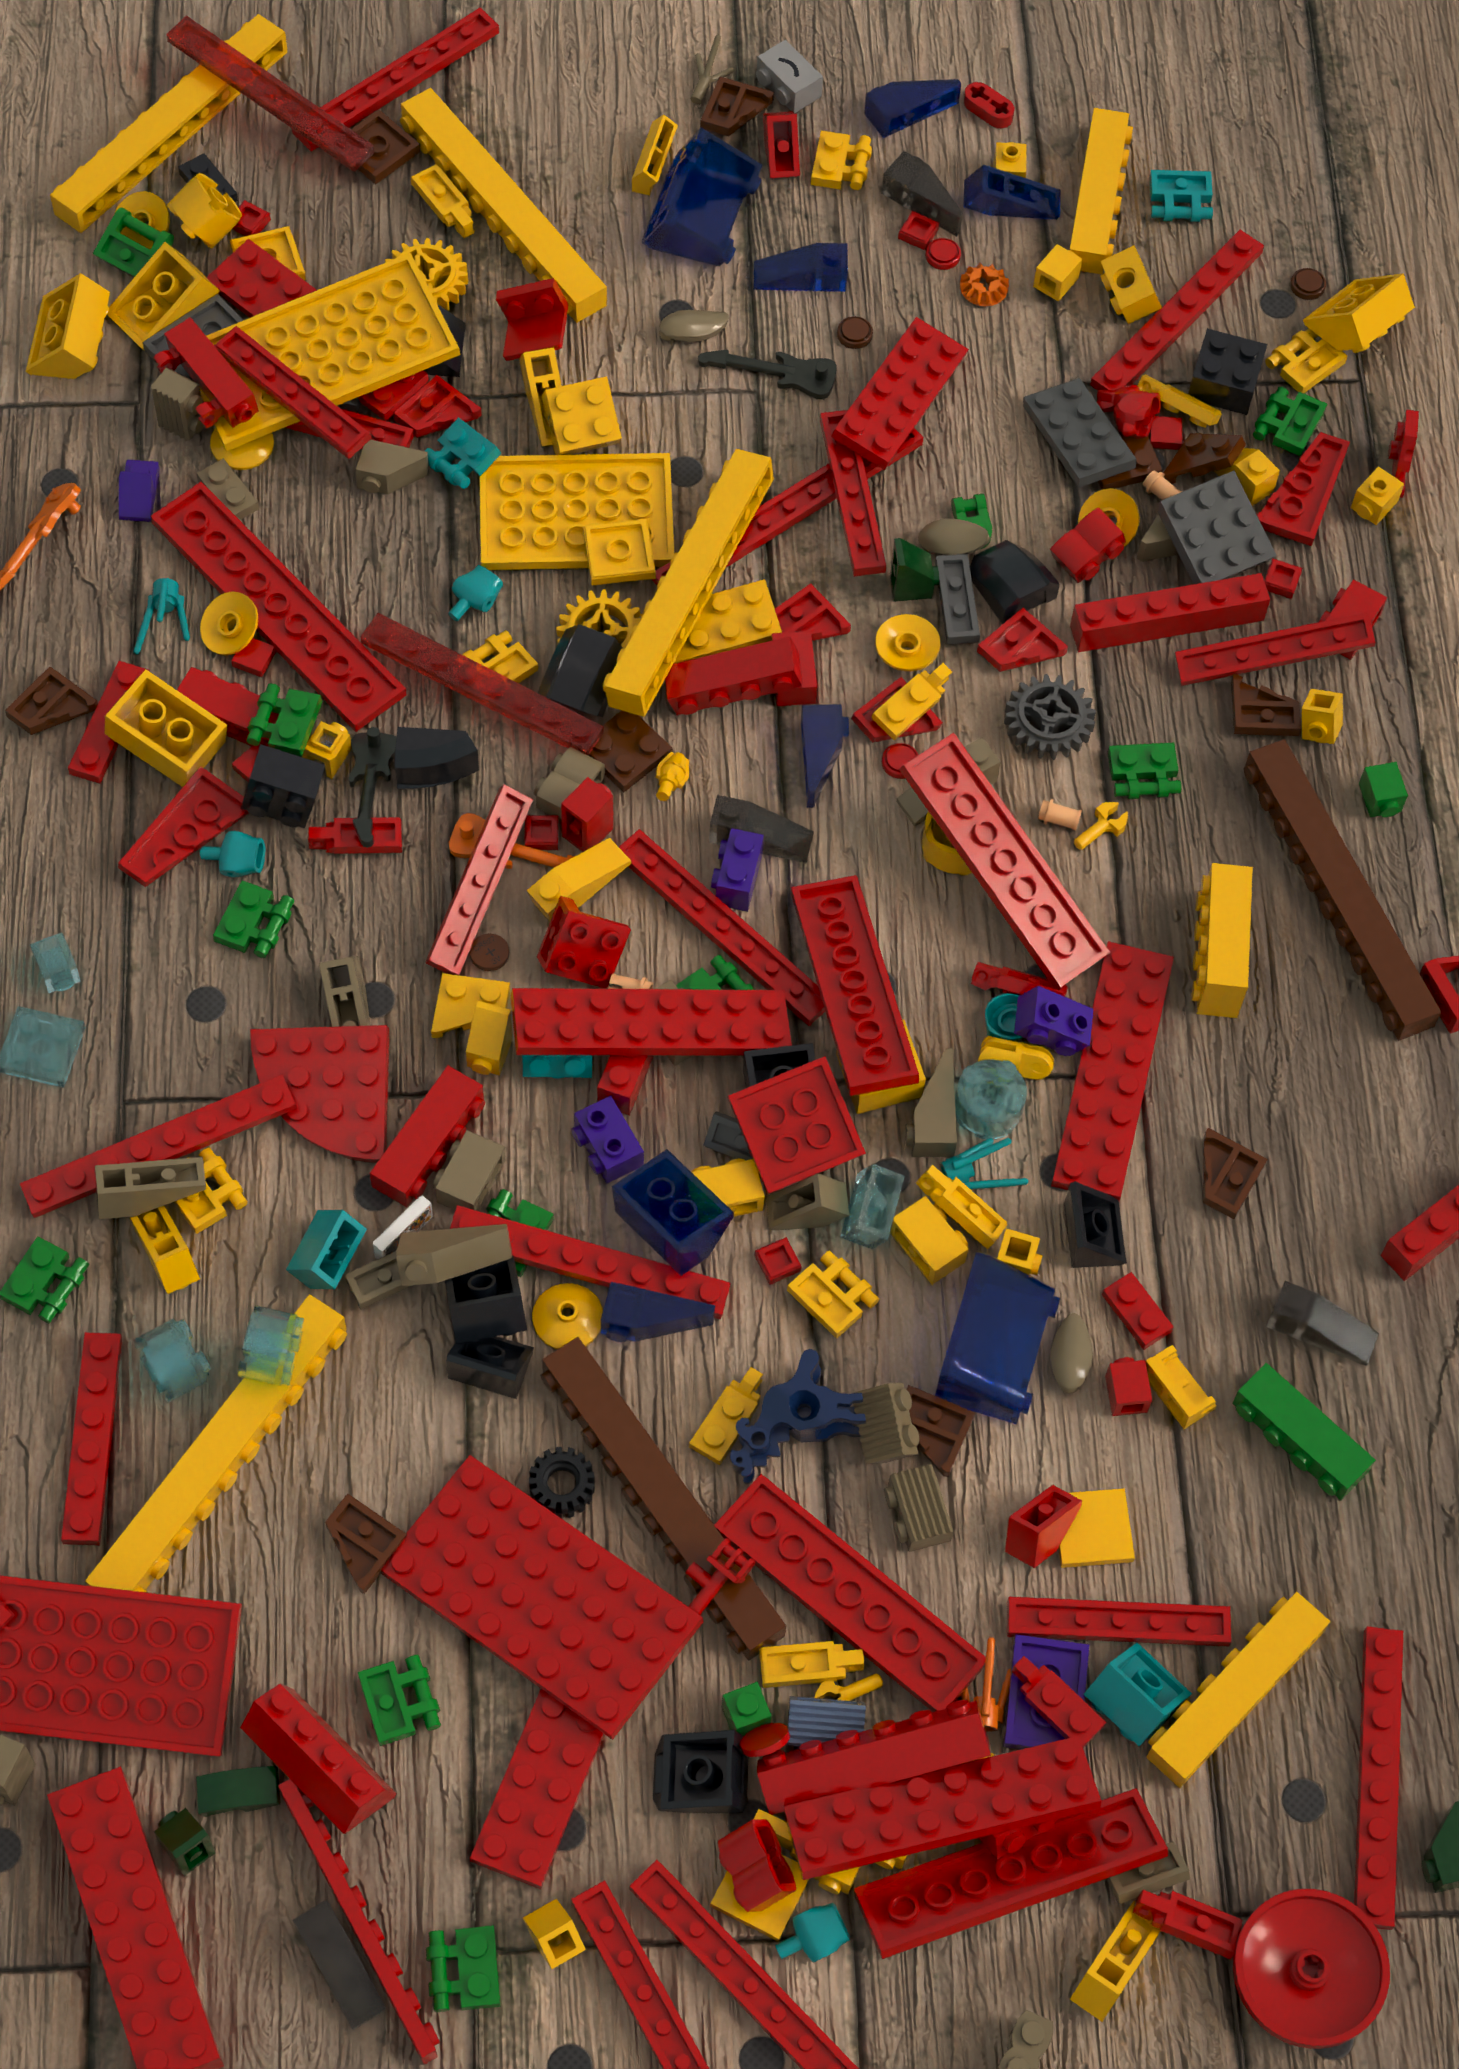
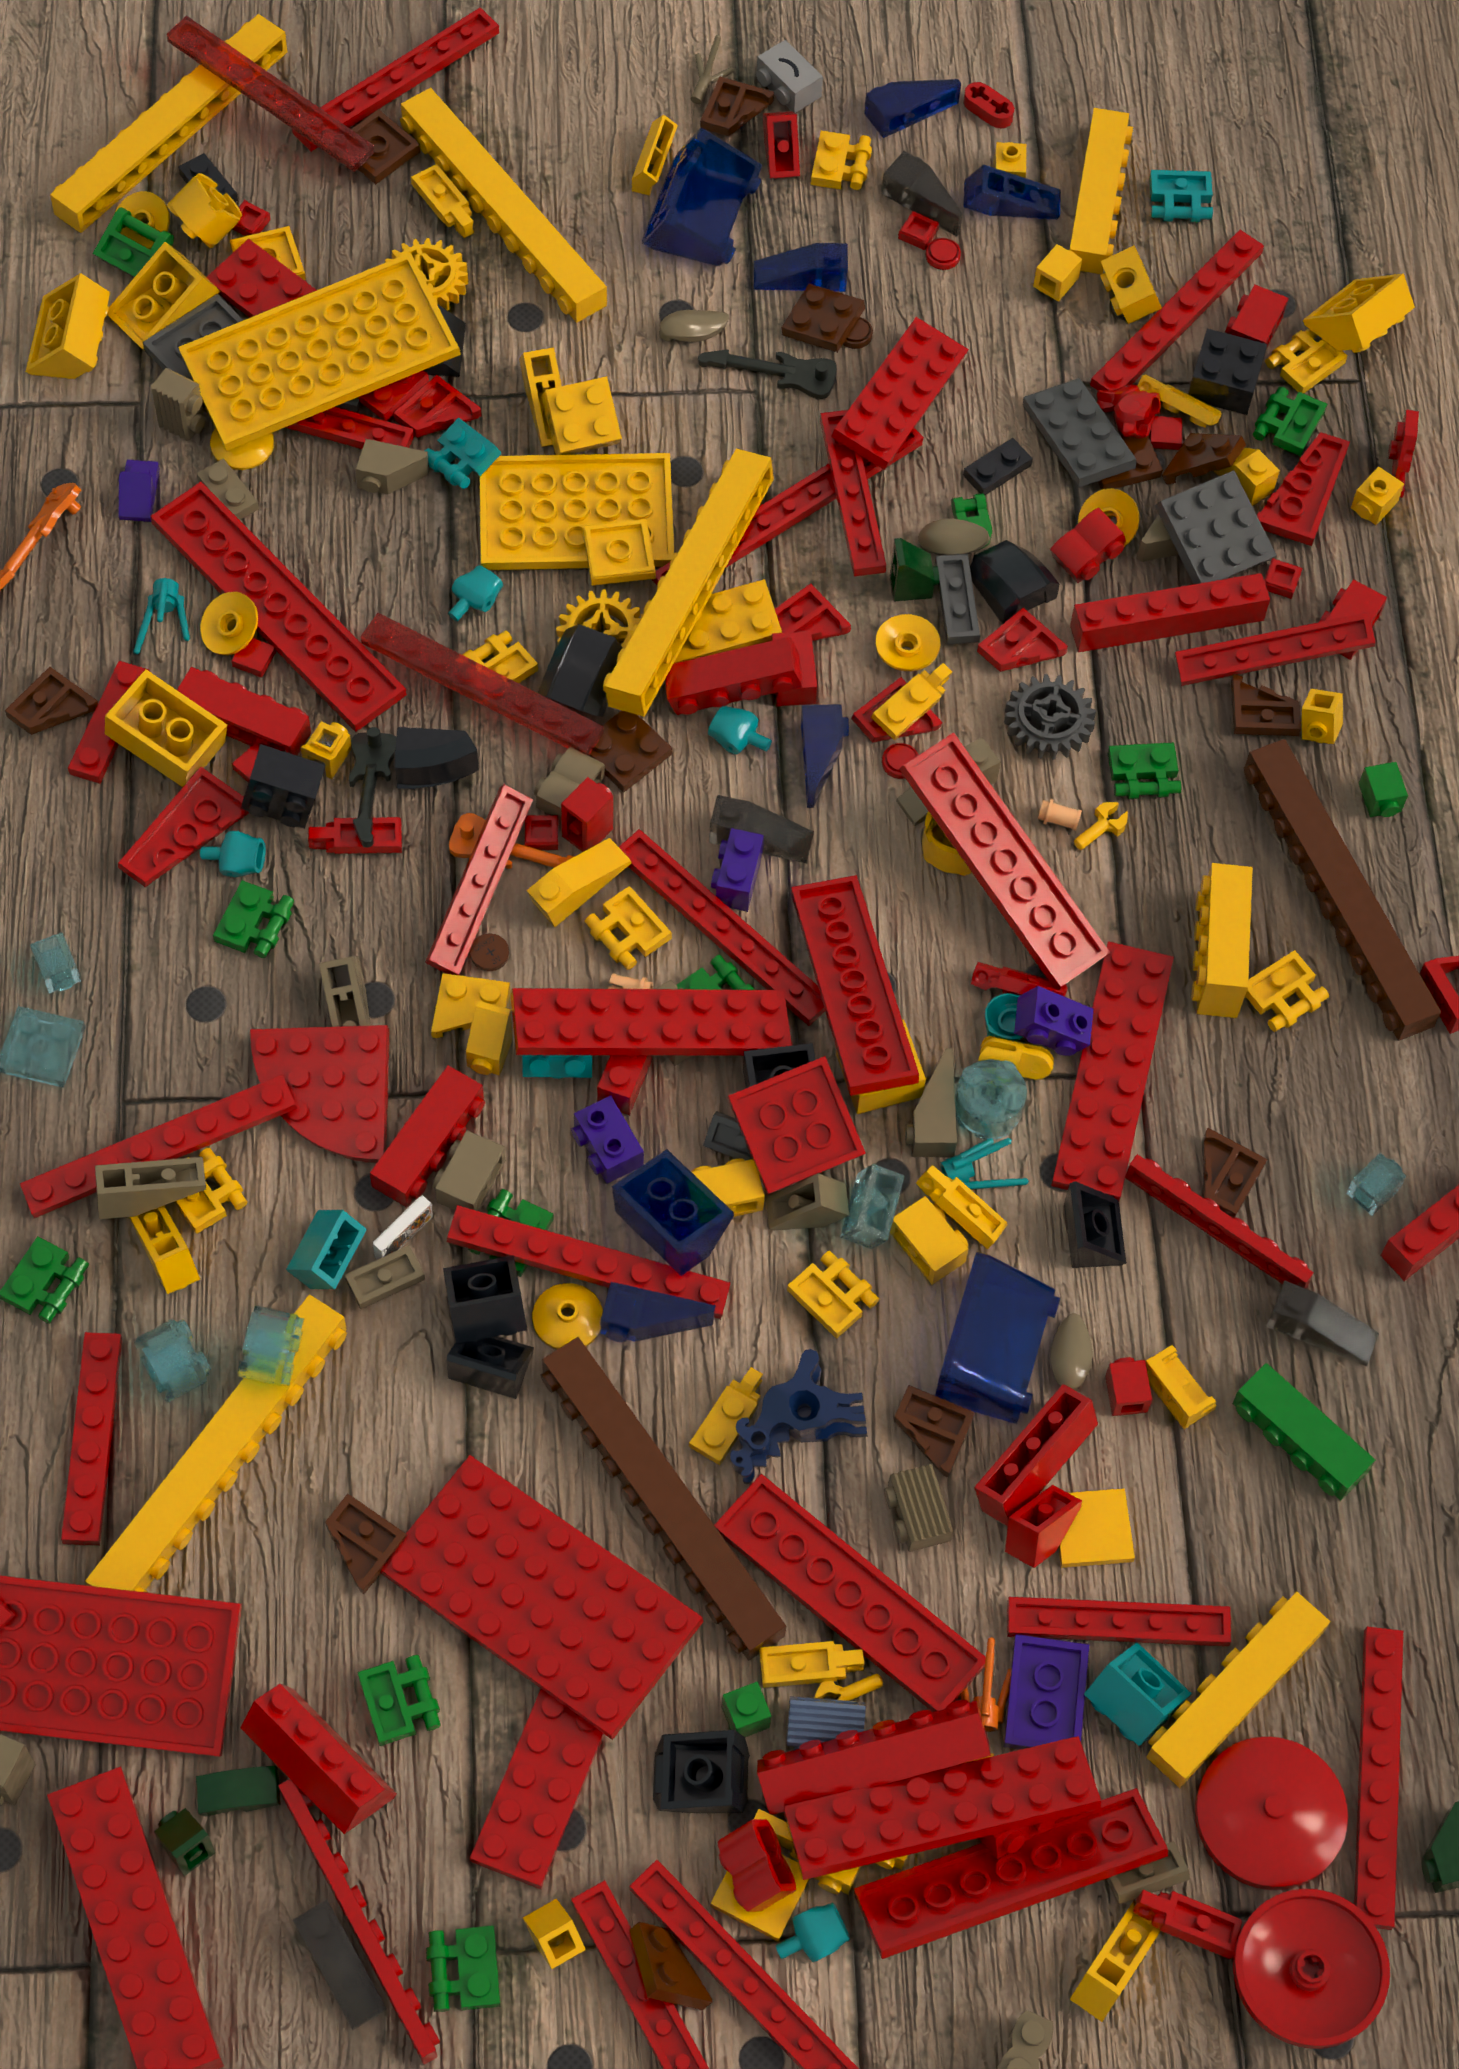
(209, 369): red brick -> none
(293, 392): red tile -> none
(294, 722): green plate -> none
(448, 1253): dark tan slope -> none
(534, 317): red bracket -> none
(568, 1462): black tyre -> none
(582, 945): red bracket -> none
(635, 920): none -> yellow plate
(666, 1969): none -> reddish brown wing
(672, 774): yellow piece -> none
(713, 1583): red arm -> none
(736, 729): none -> teal piece
(765, 1739): red piece -> none
(778, 1261): red tile -> none
(823, 317): none -> reddish brown plate
(888, 1424): dark tan brick -> none
(976, 292): orange gear -> none
(997, 466): none -> black plate
(1020, 1251): yellow brick -> none
(1036, 1454): none -> red brick
(1057, 1702): red hinge -> none
(1137, 1310): red plate -> none
(1159, 485): light nougat pin -> none
(1208, 1217): none -> red plate
(1258, 315): none -> red brick
(1271, 1813): none -> red dish
(1280, 981): none -> yellow plate
(1308, 284): reddish brown piece -> none
(1376, 1183): none -> clear light blue brick

